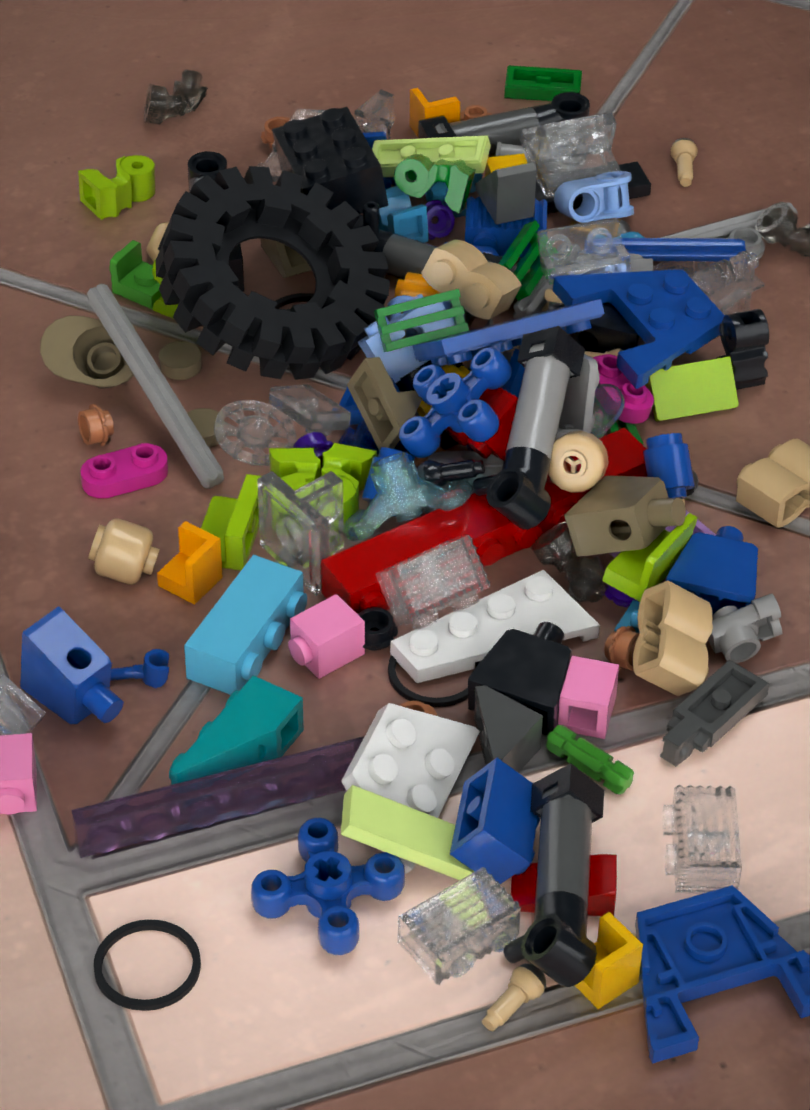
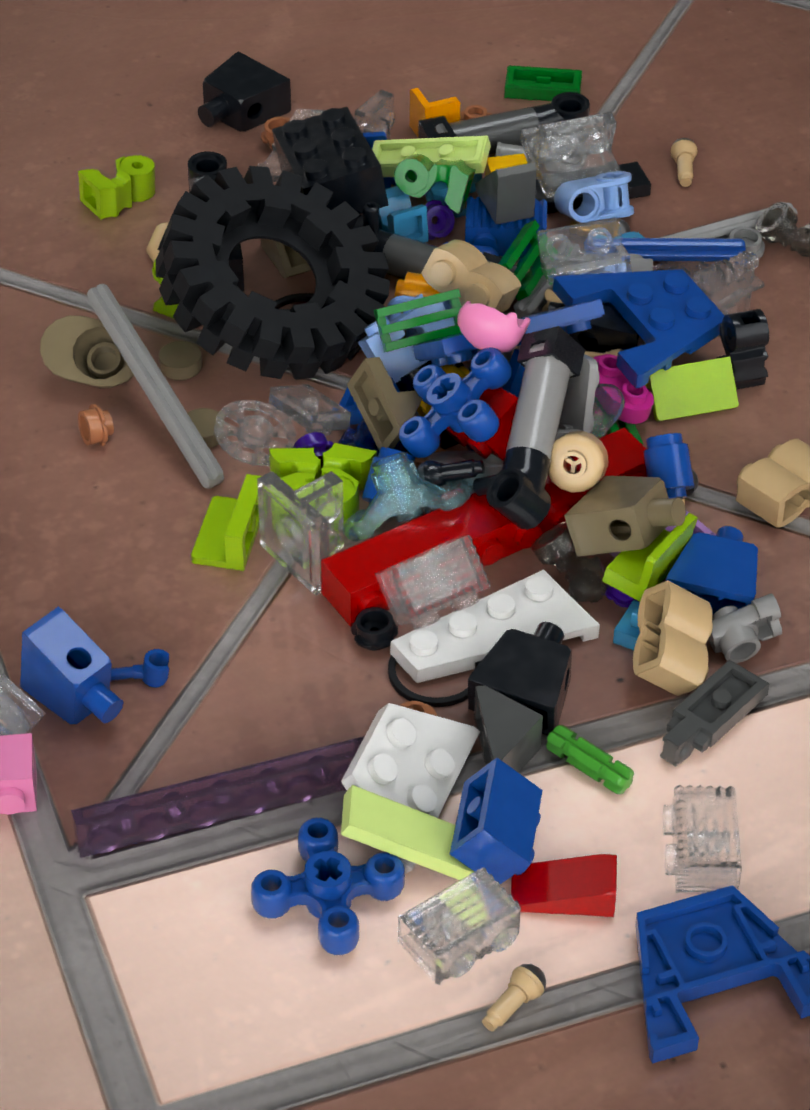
(123, 551): tan head -> none
(124, 470): dark pink plate -> none
(133, 277): bright green bracket -> none
(148, 1004): black piece -> none
(185, 98): clear smoke arm -> none
(195, 567): light orange panel -> none
(244, 94): none -> black torso
(245, 625): medium azure brick -> none
(251, 729): teal slope -> none
(327, 636): bright pink brick -> none
(491, 328): none -> bright pink hair
(558, 936): black piece -> none
(588, 696): bright pink brick -> none
(615, 965): yellow panel -> none
(620, 647): nougat plate -> none

